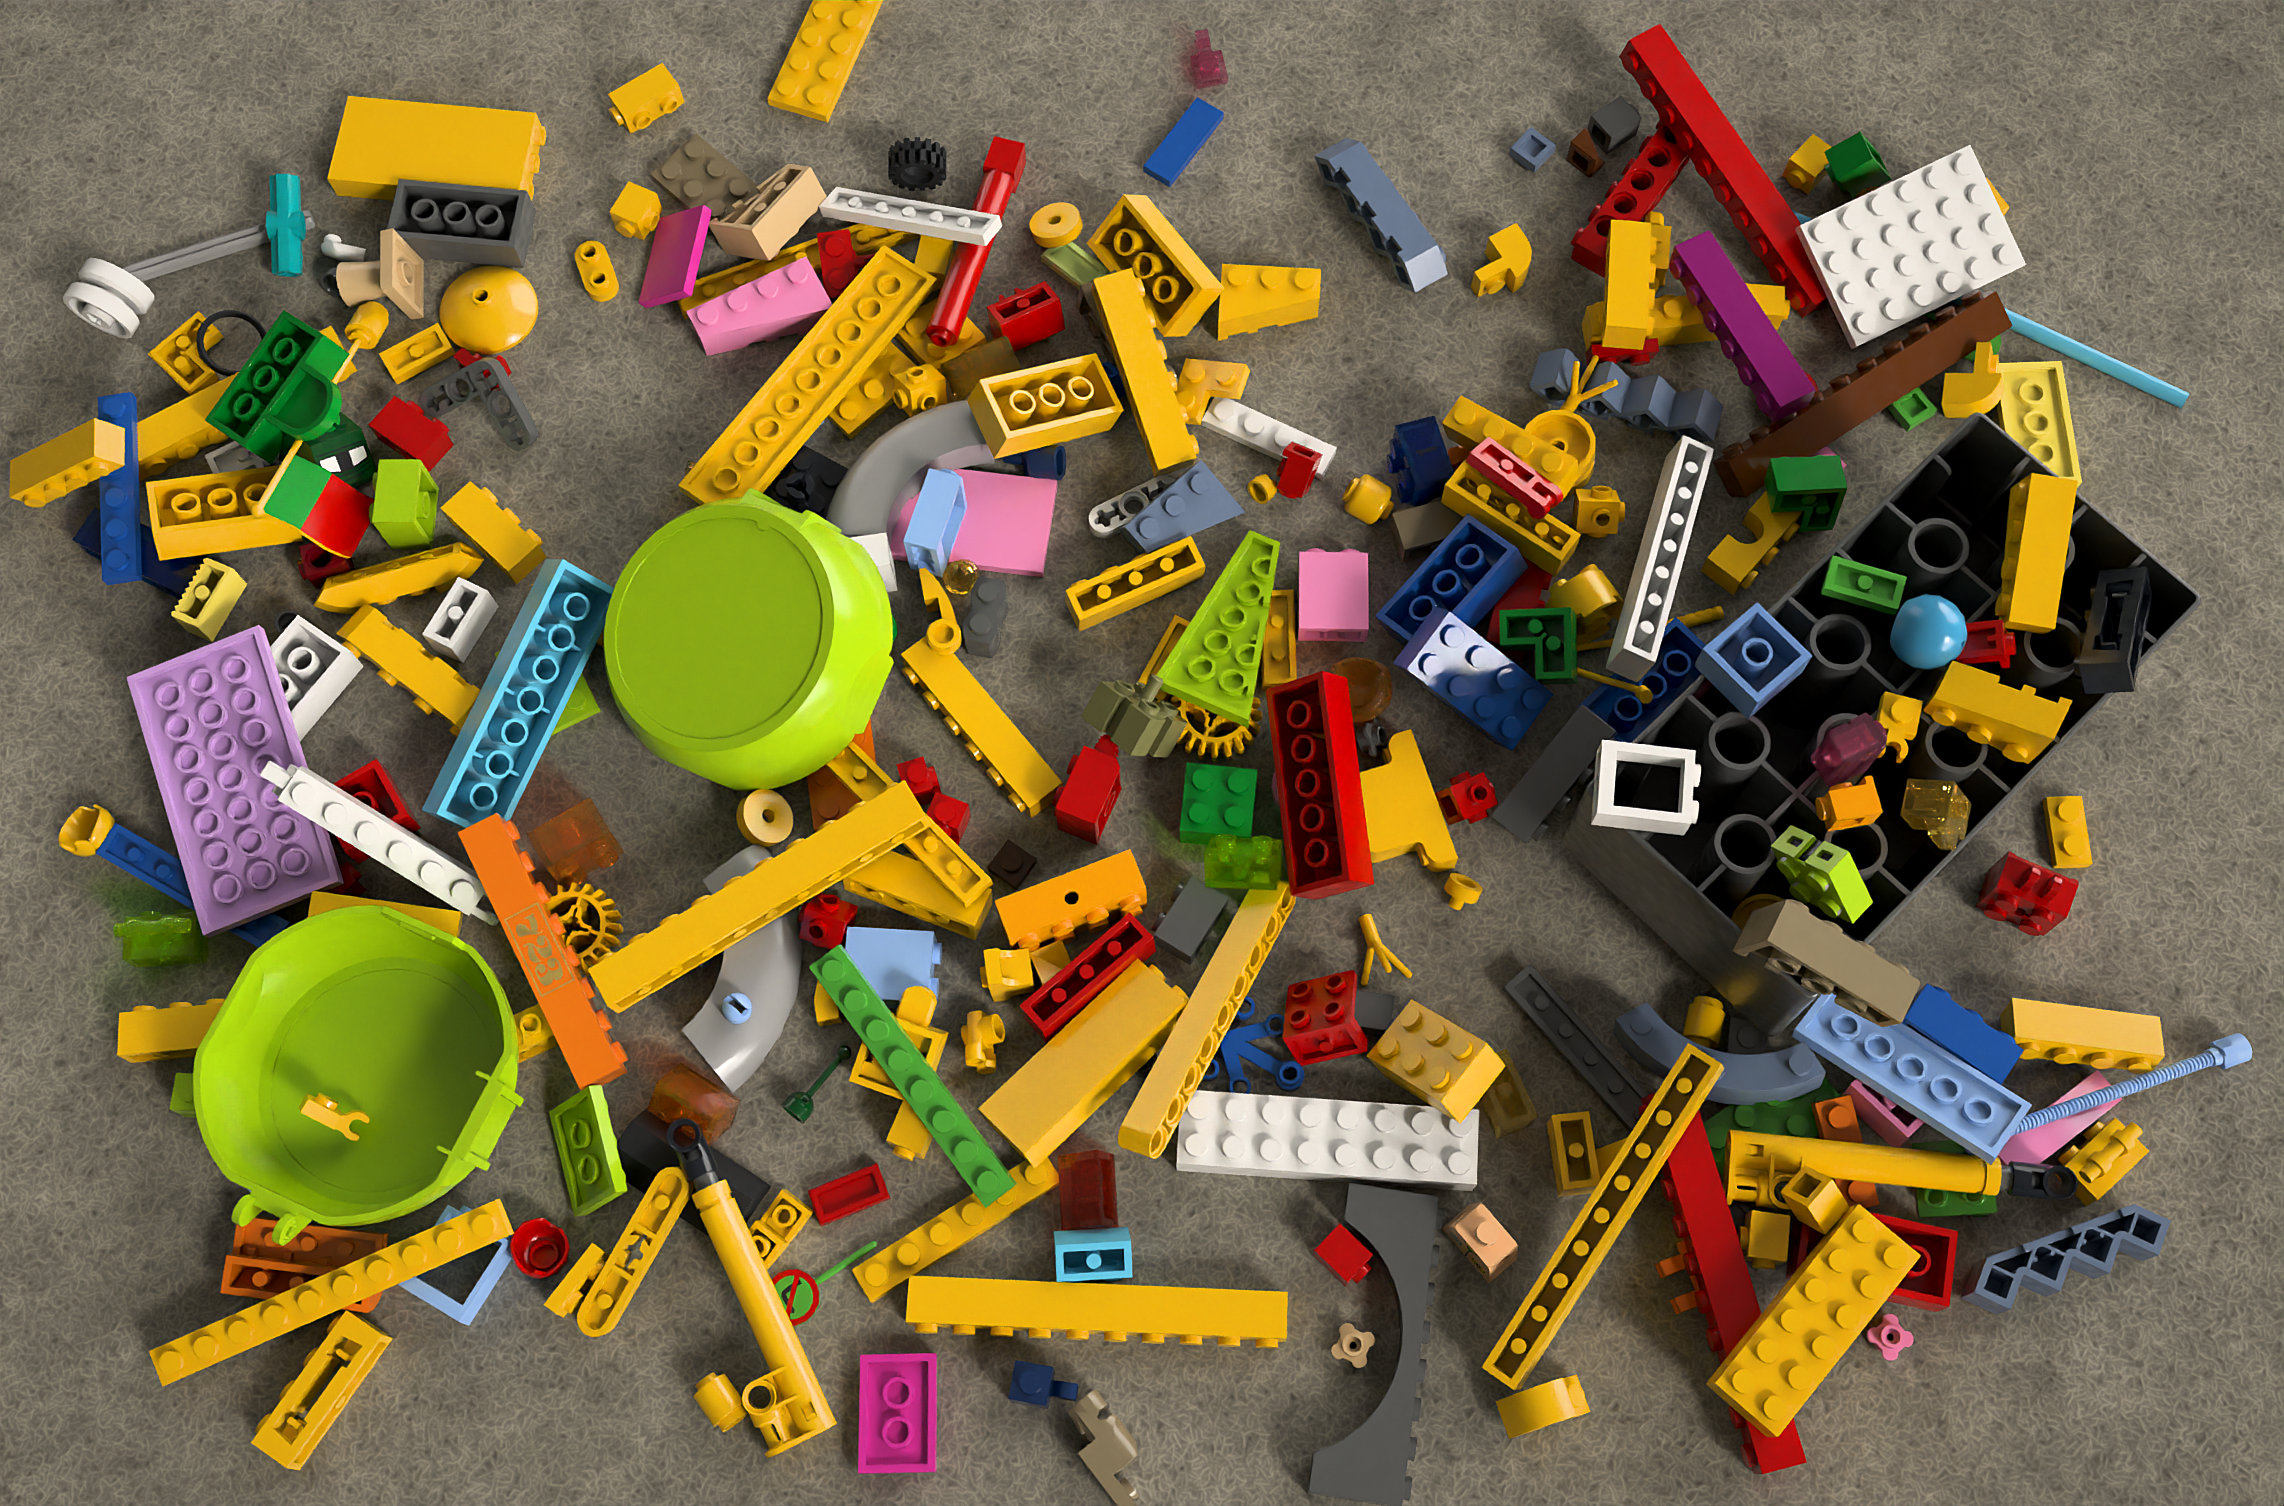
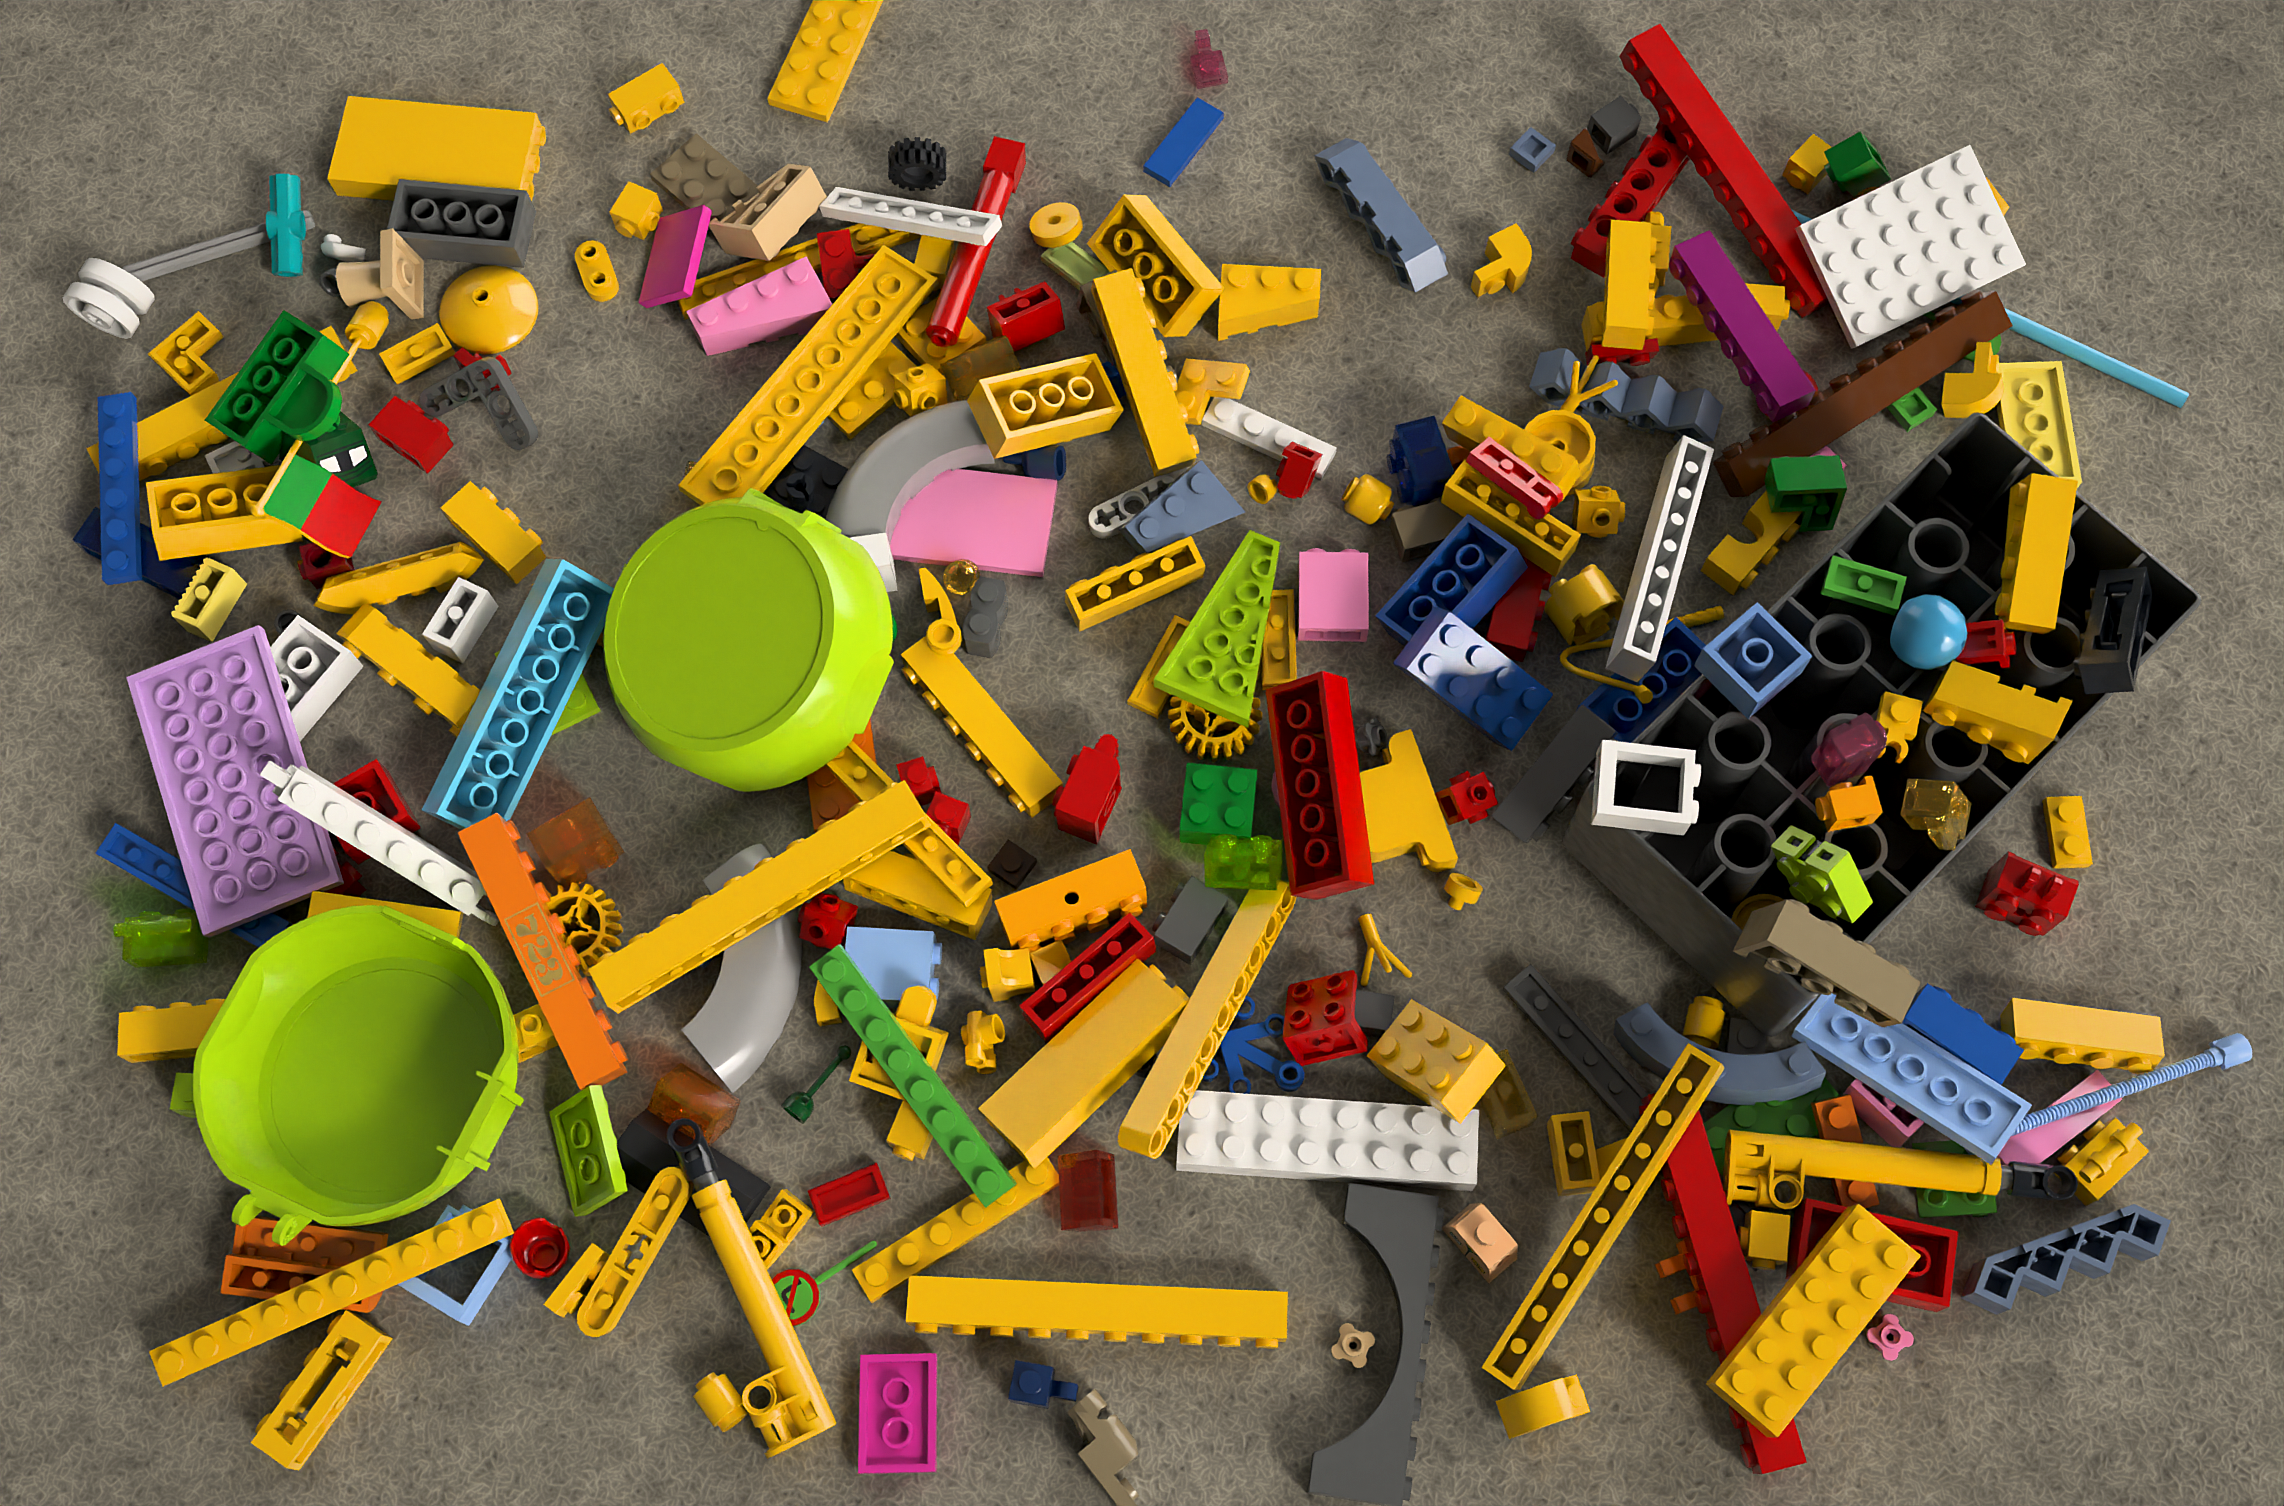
(67, 463): yellow brick -> none
(85, 830): yellow hair -> none
(208, 321): black tyre -> none
(324, 1110): yellow plate -> none
(404, 504): lime brick -> none
(732, 1013): light blue hinge -> none
(755, 827): yellow piece -> none
(935, 521): light blue window -> none
(1093, 1254): medium azure brick -> none
(1135, 717): olive brick -> none
(1344, 1256): red brick -> none
(1368, 686): clear orange piece -> none
(1547, 632): green brick -> none
(1815, 1199): yellow brick -> none

